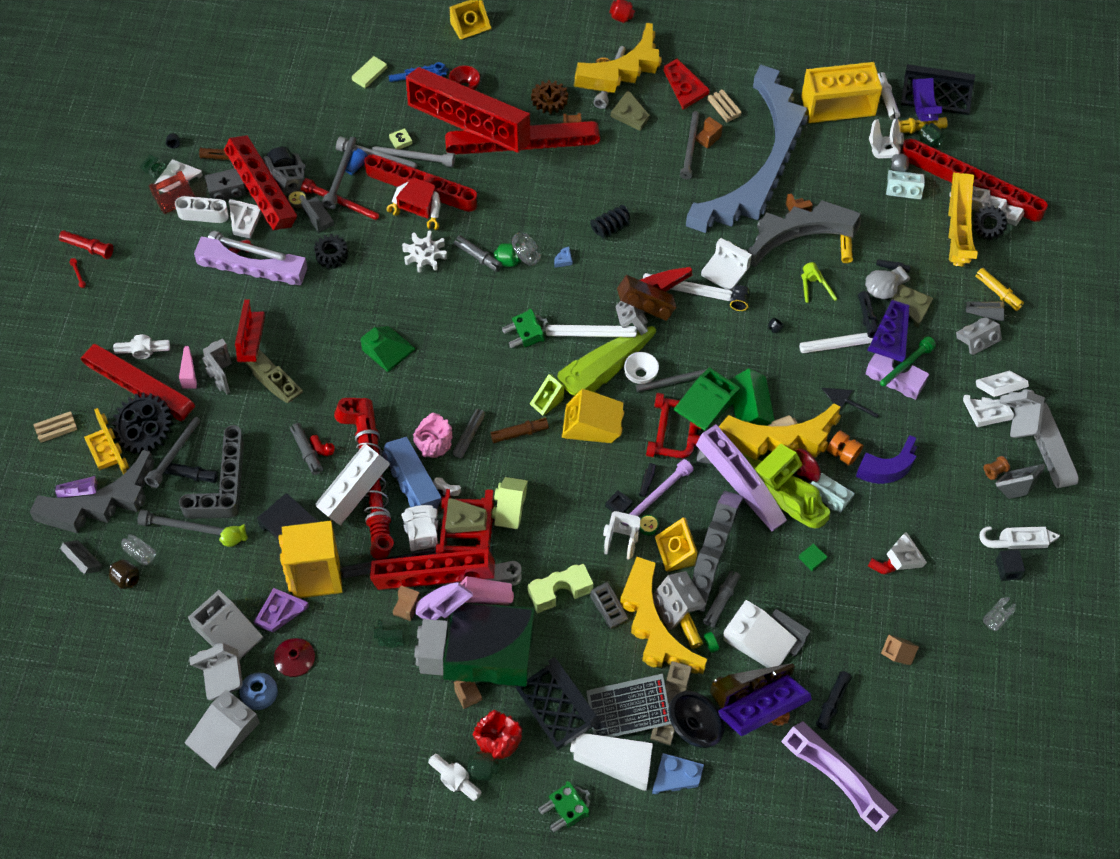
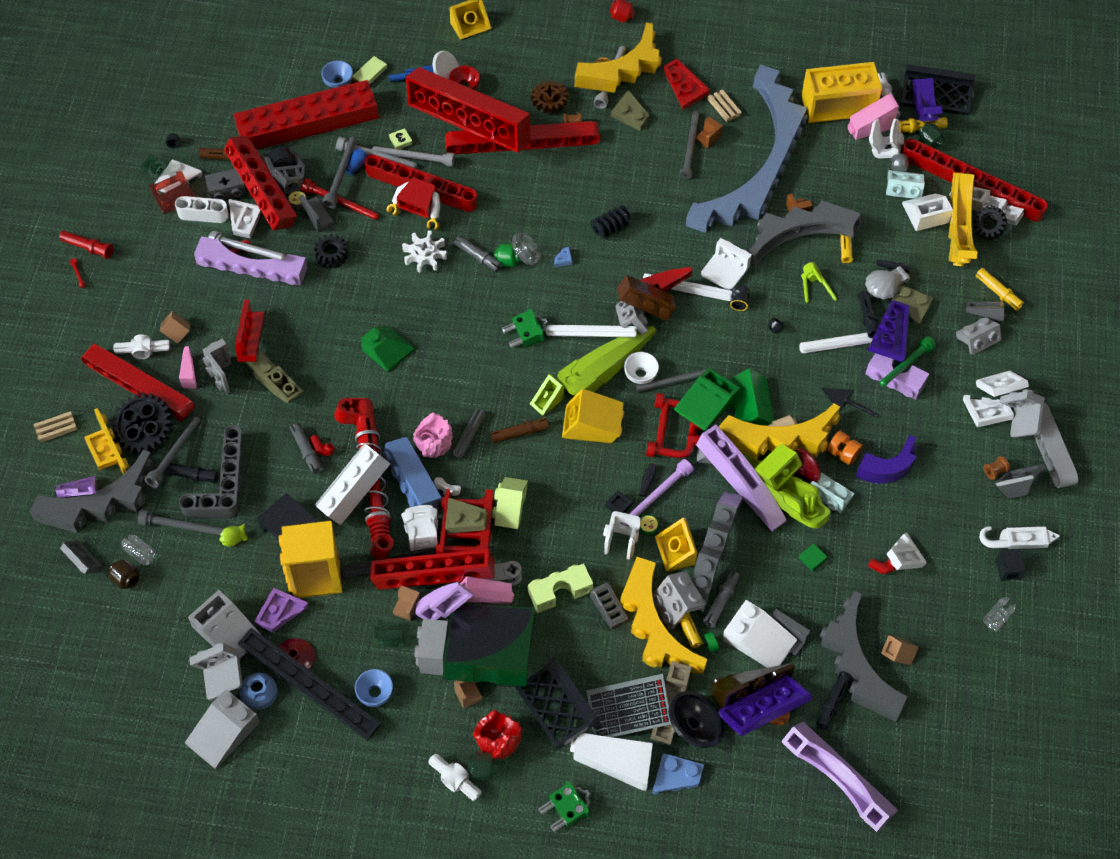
(175, 327): none -> medium nougat panel
(307, 115): none -> red brick
(309, 684): none -> black plate
(335, 70): none -> medium blue piece
(372, 679): none -> medium blue piece
(444, 63): none -> white piece
(867, 687): none -> dark grey arch
(883, 109): none -> bright pink slope
(928, 211): none -> white slope

